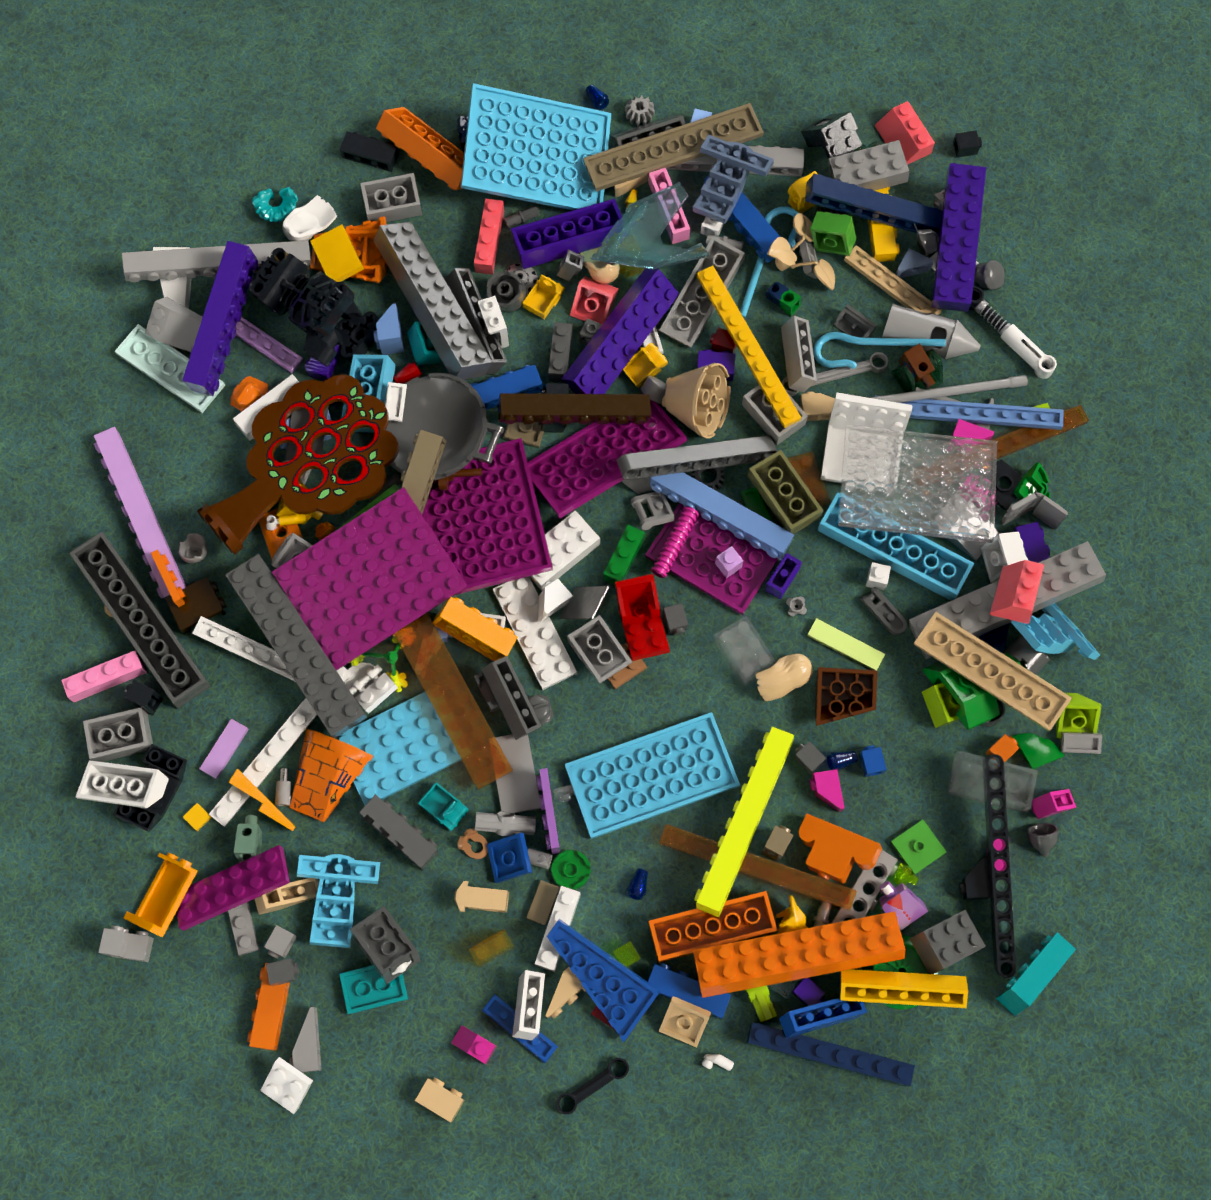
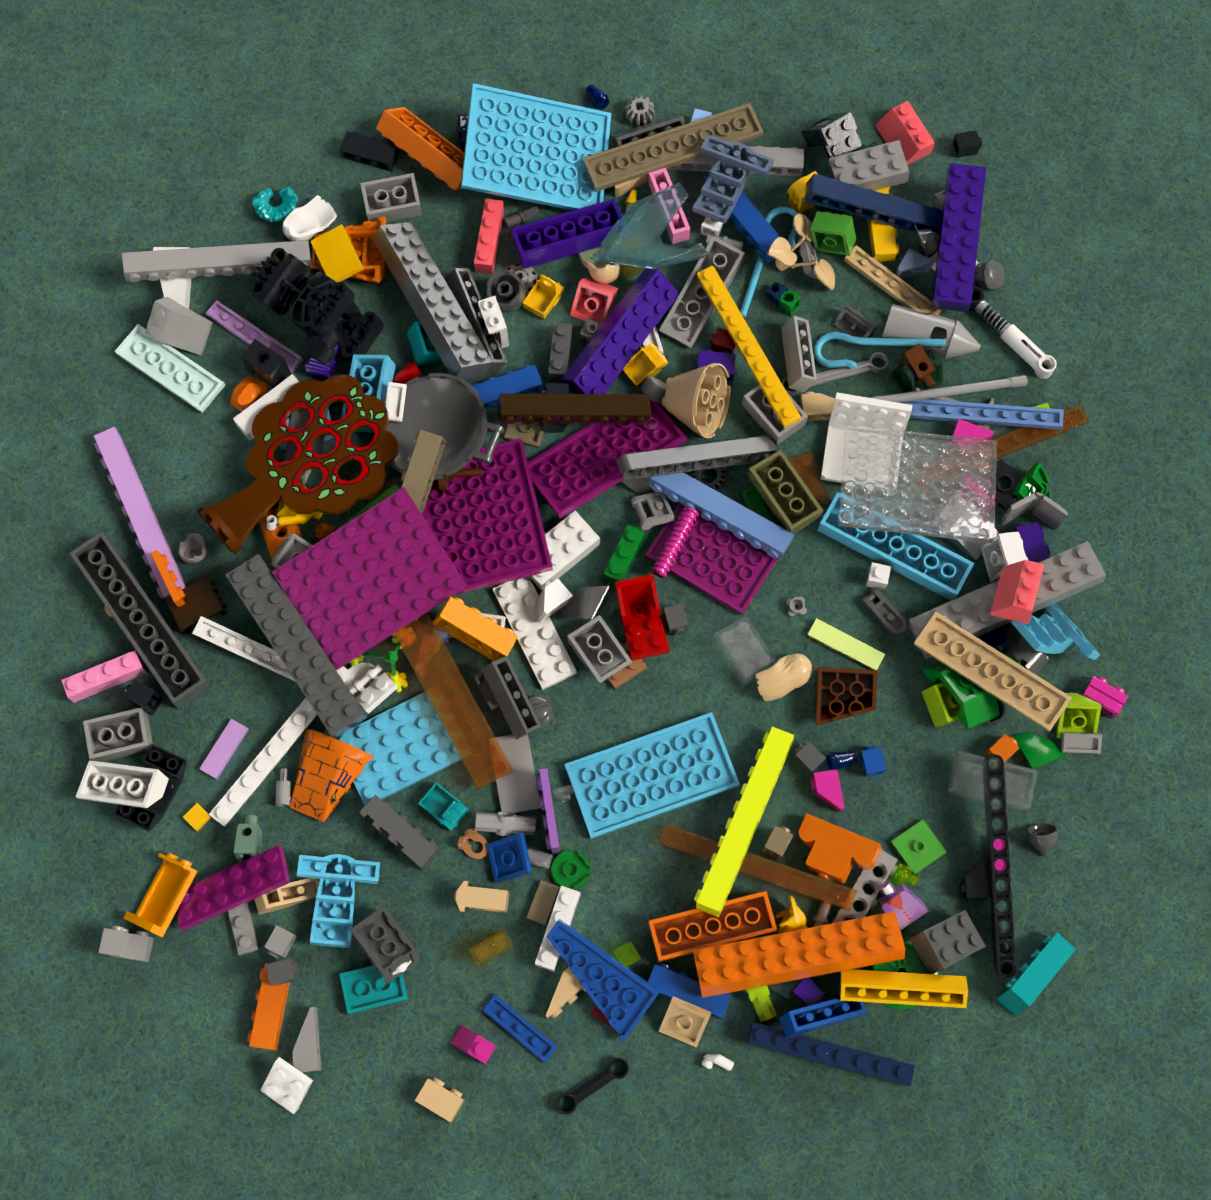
(220, 319): dark purple brick -> none
(268, 808): light orange slope -> none
(274, 370): none -> black piece
(389, 333): medium blue slope -> none
(528, 1005): white brick -> none
(570, 265): dark grey brick -> none
(638, 885): clear blue cone -> none
(729, 562): lavender brick -> none
(783, 576): dark purple brick -> none
(1052, 803): dark pink slope -> none
(1109, 697): none -> dark pink brick

